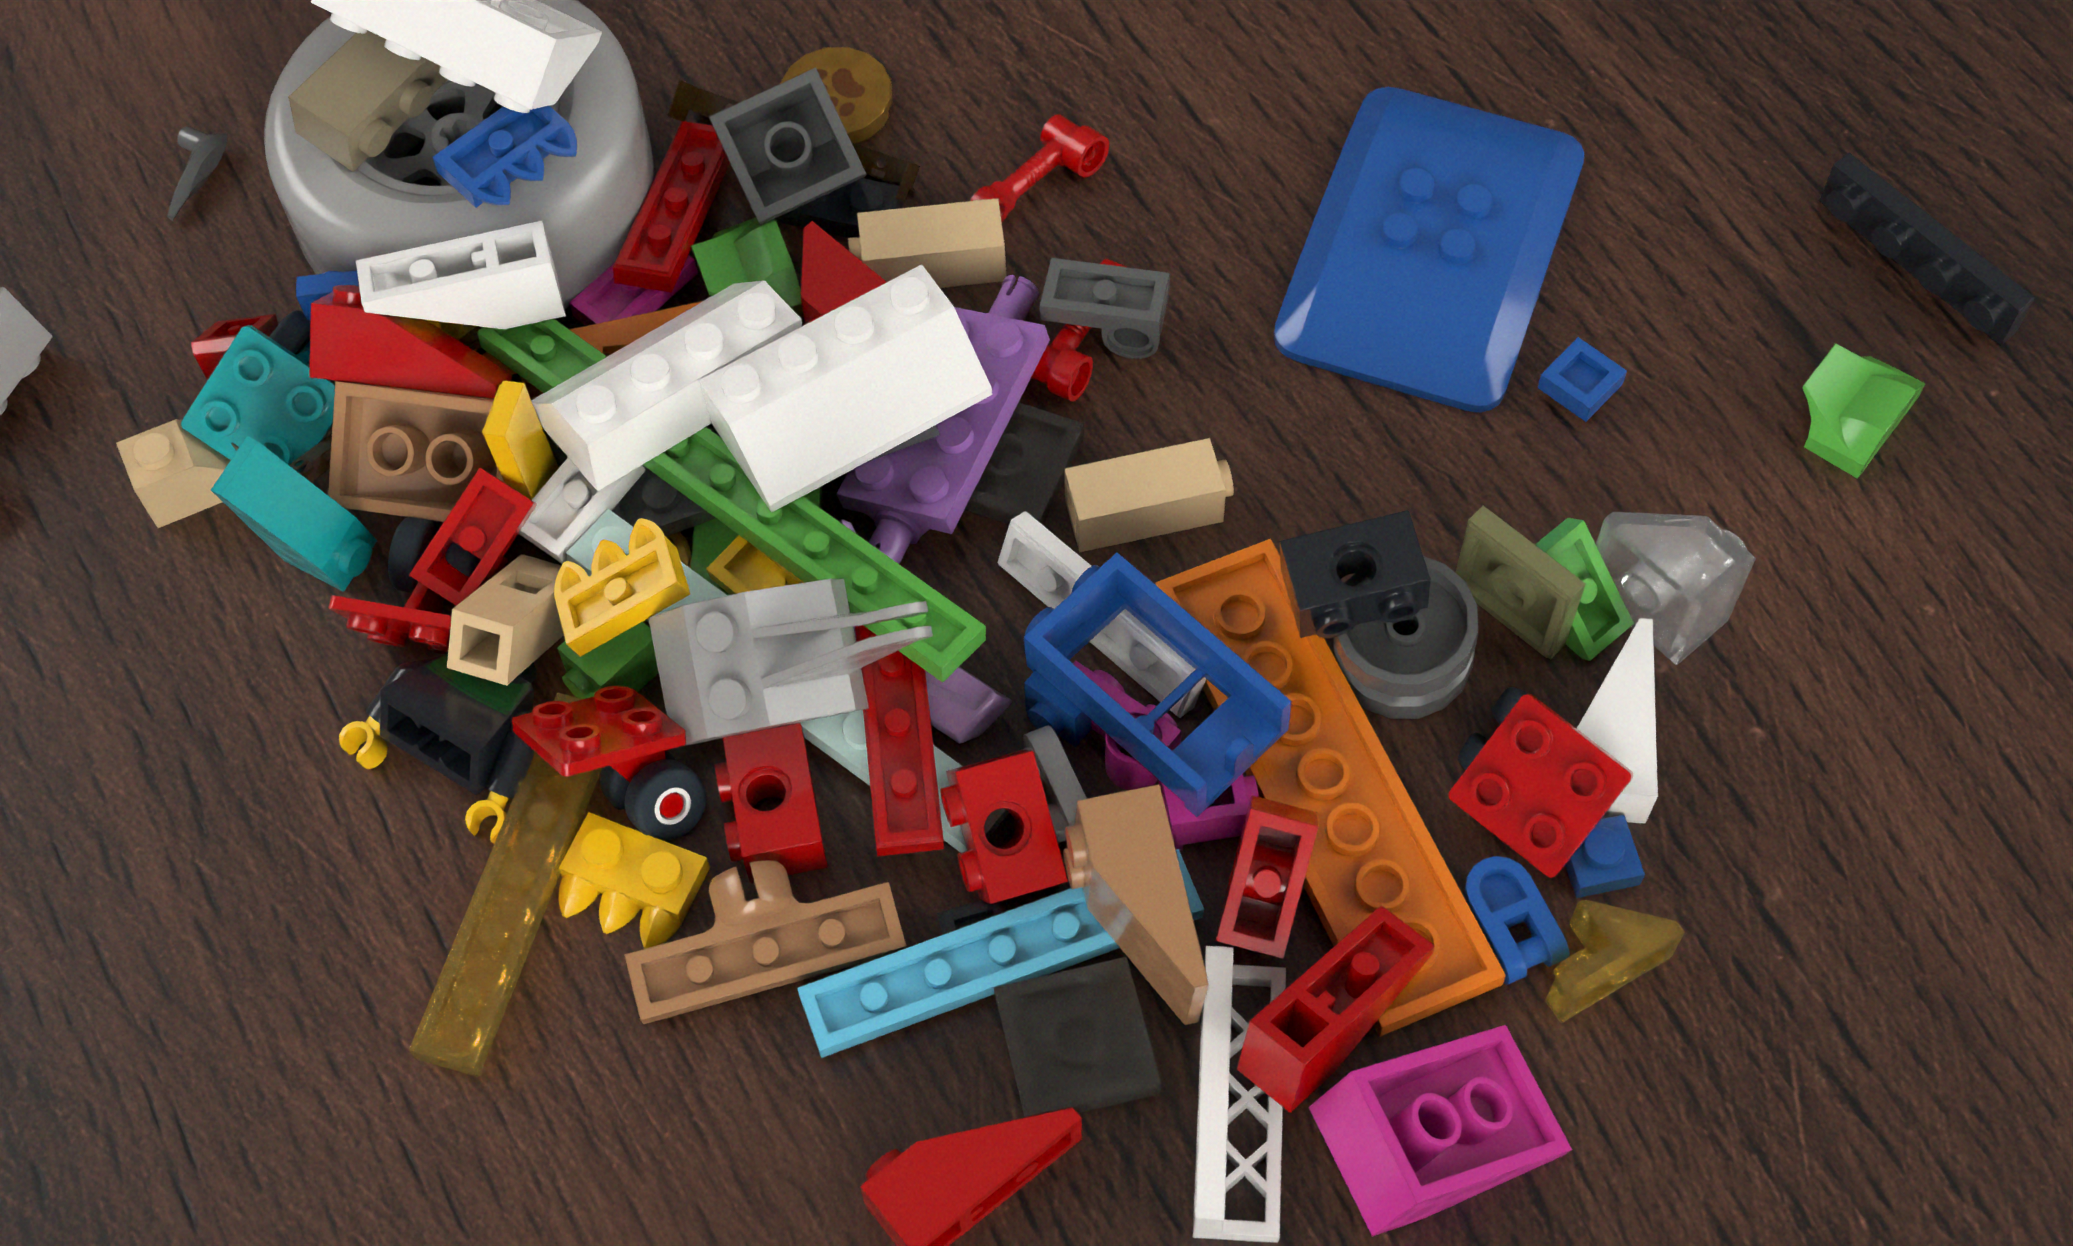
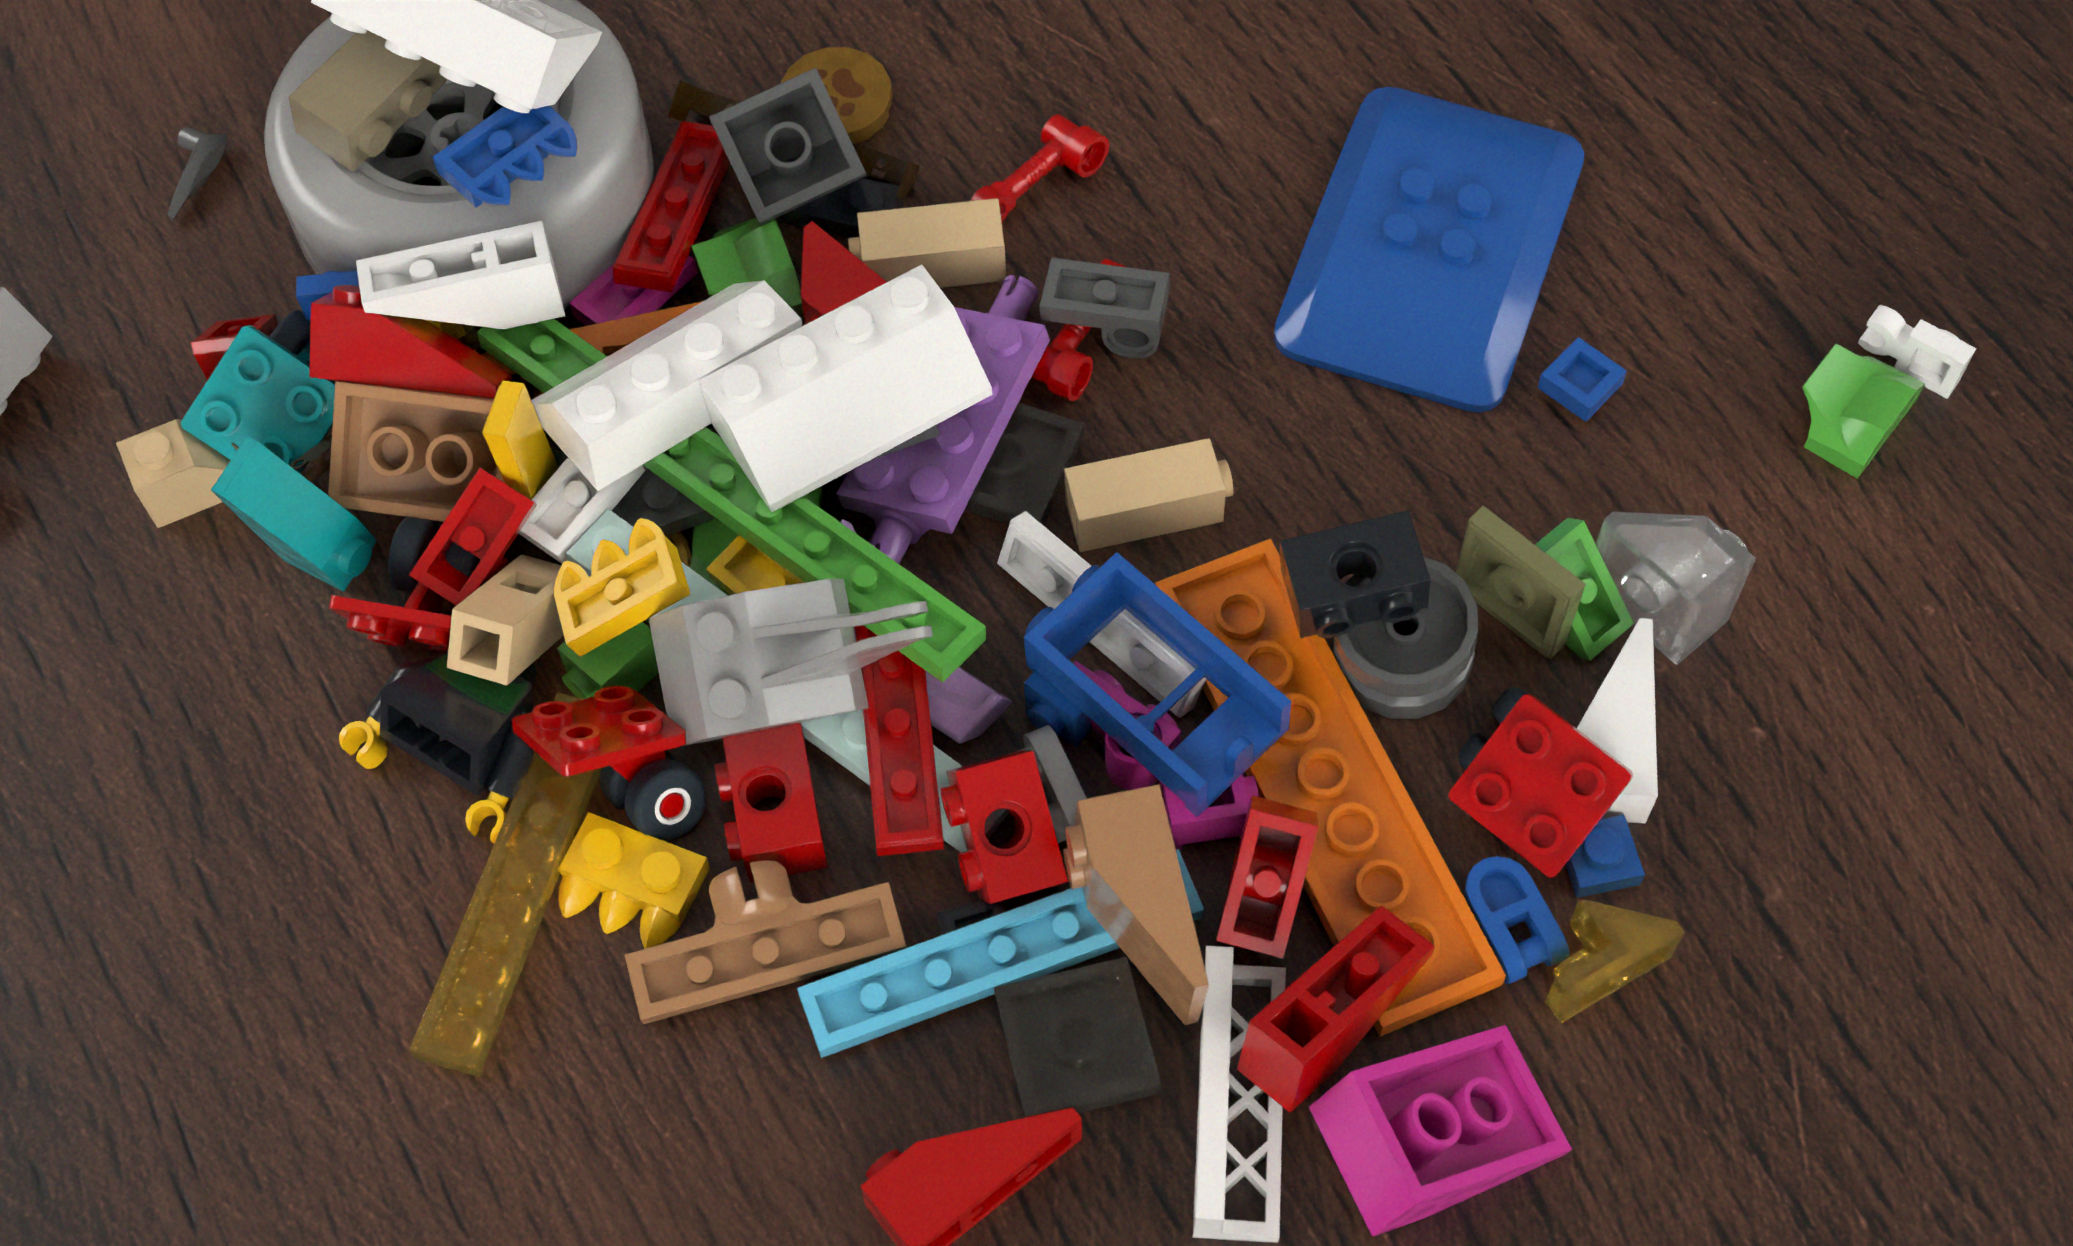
(1921, 352): none -> white plate
(1926, 249): black plate -> none

